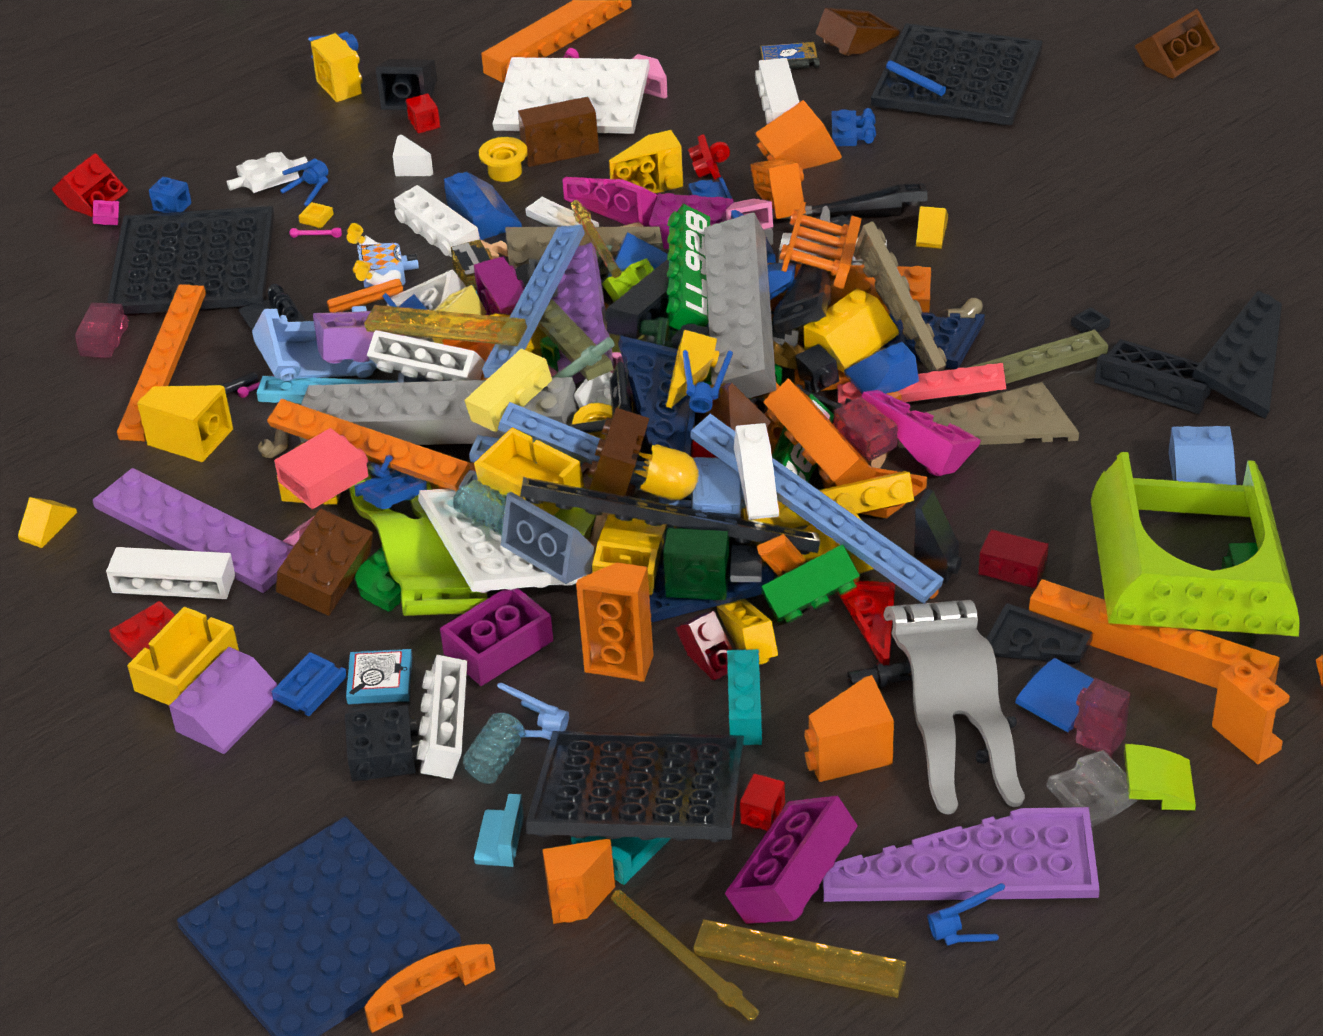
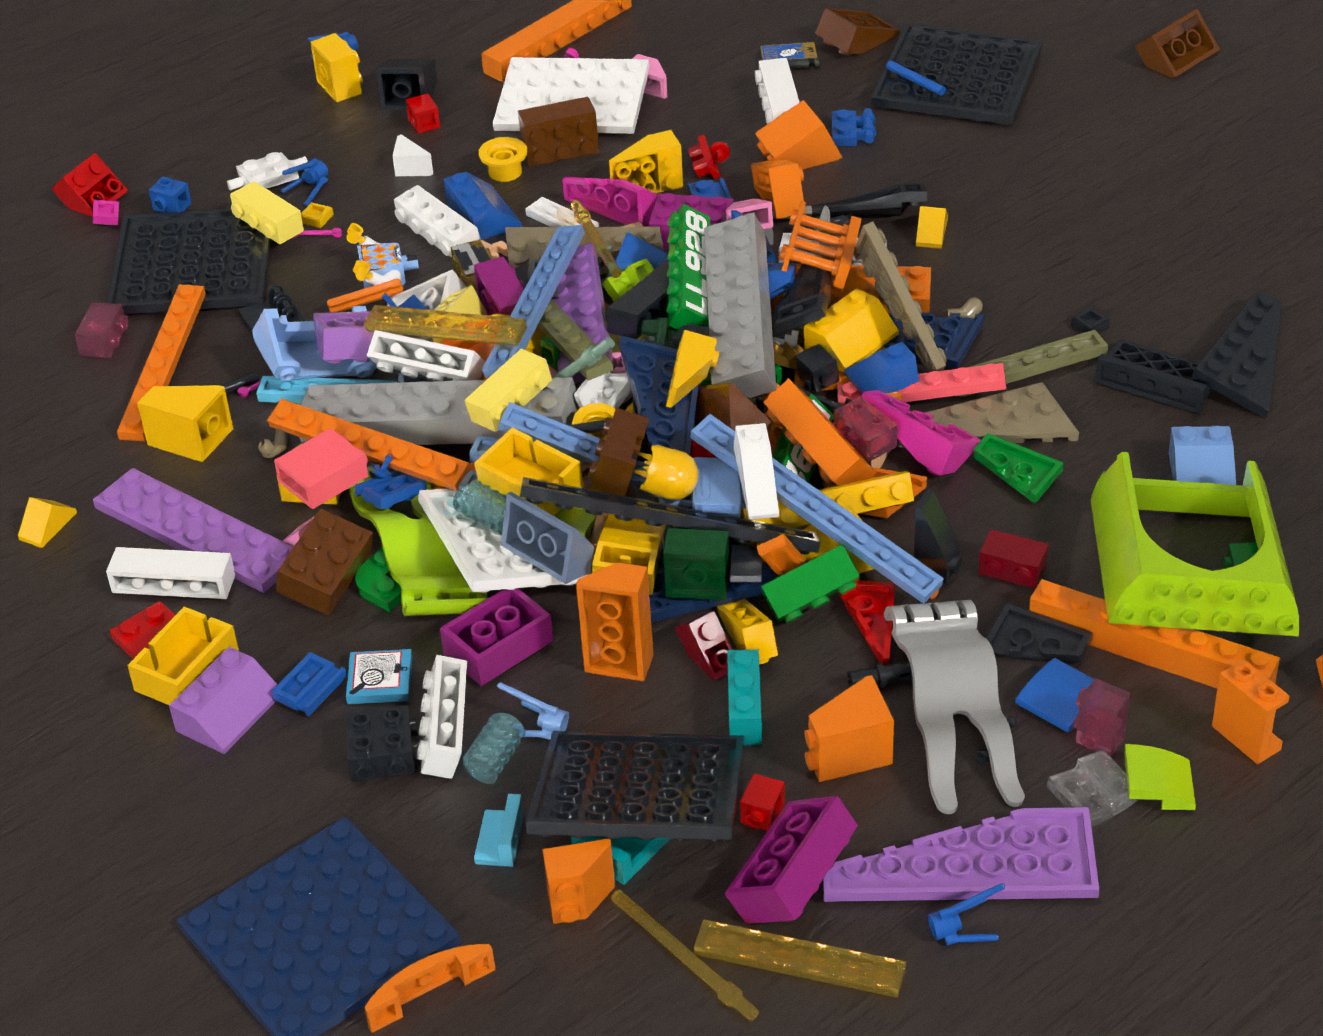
(266, 212): none -> light yellow brick
(620, 389): black slope -> none
(701, 393): blue plant -> none
(1018, 466): none -> green wing

